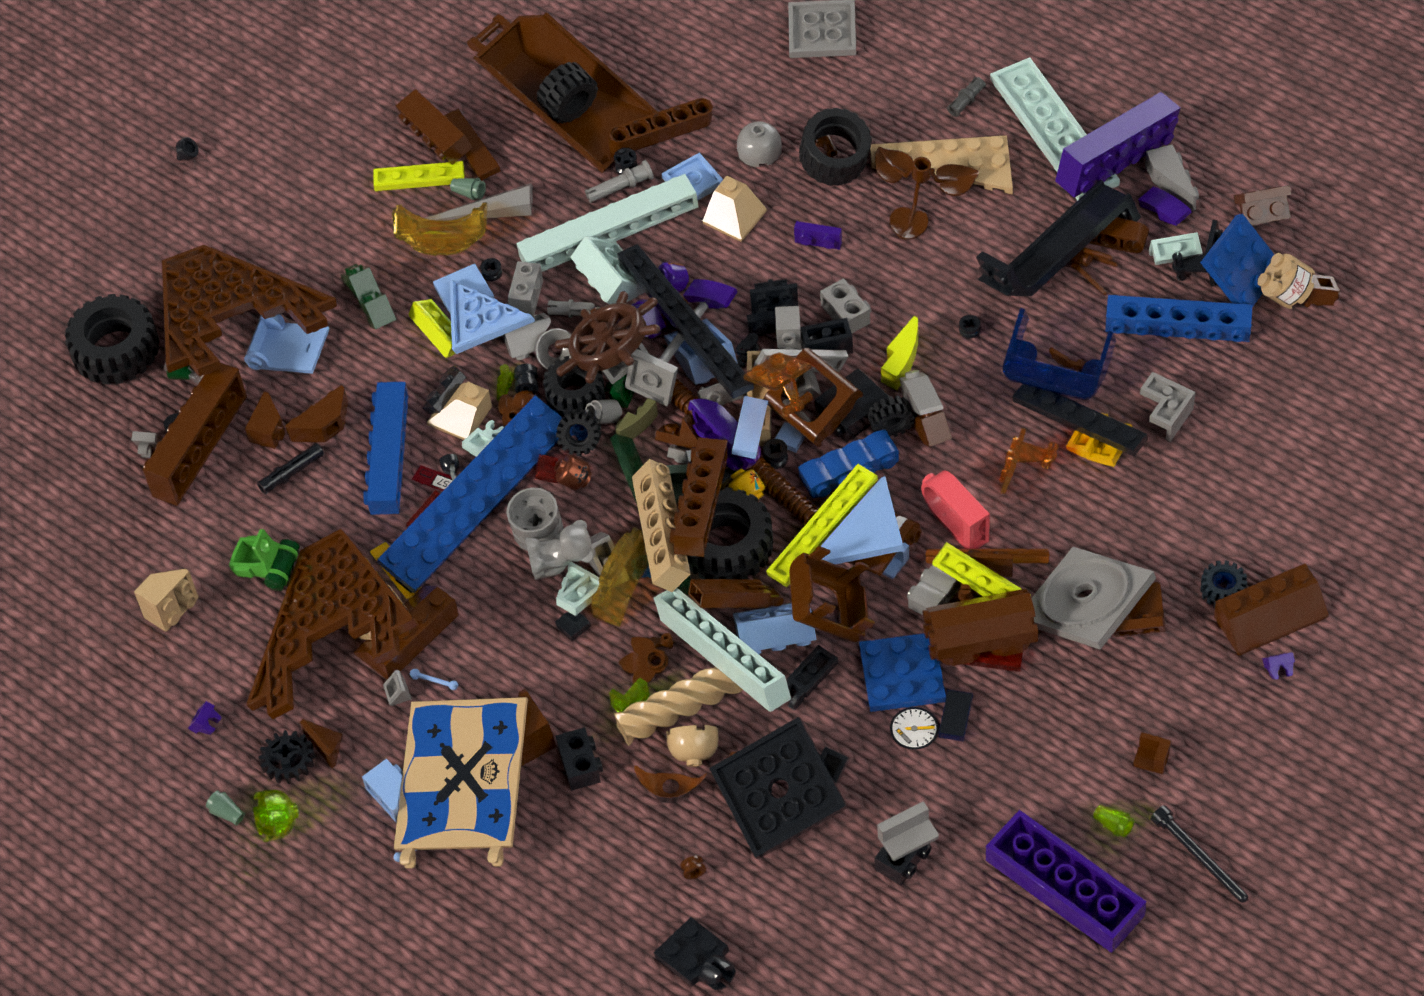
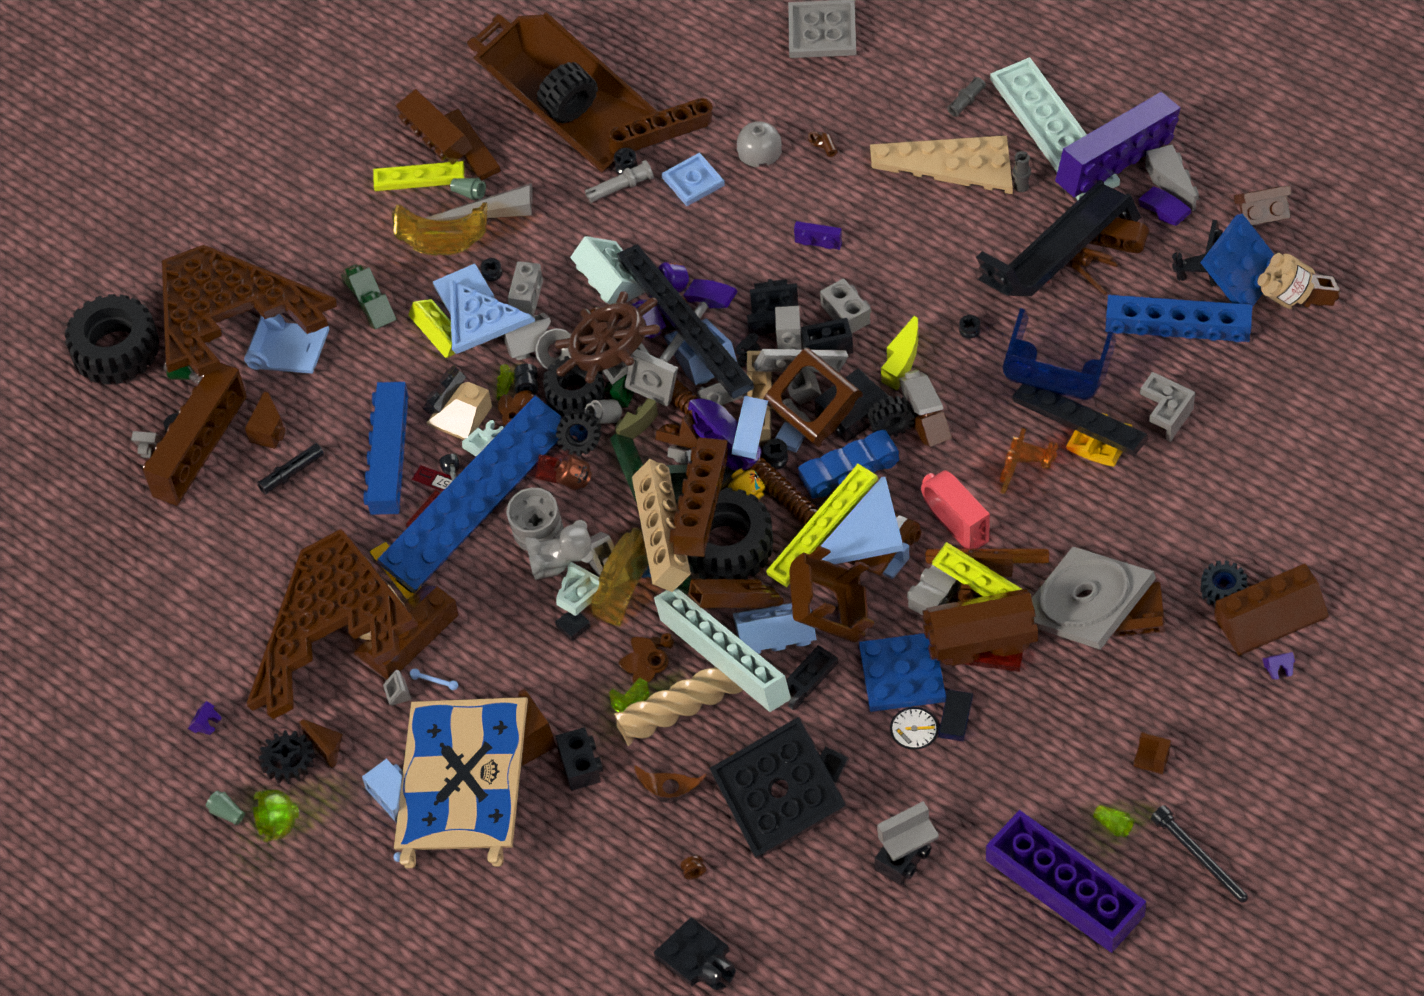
(166, 597): tan slope -> none
(186, 149): black tile -> none
(265, 559): bright green piece -> none
(321, 419): reddish brown slope -> none
(568, 308): light grey axle -> none
(611, 222): light aqua brick -> none
(692, 743): tan cylinder -> none
(733, 209): tan slope -> none
(781, 372): clear orange plate -> none
(839, 123): black tyre -> none
(895, 164): reddish brown plant -> none
(1021, 171): none -> dark grey pin
(1065, 361): reddish brown piece -> none
(1164, 248): light aqua panel -> none

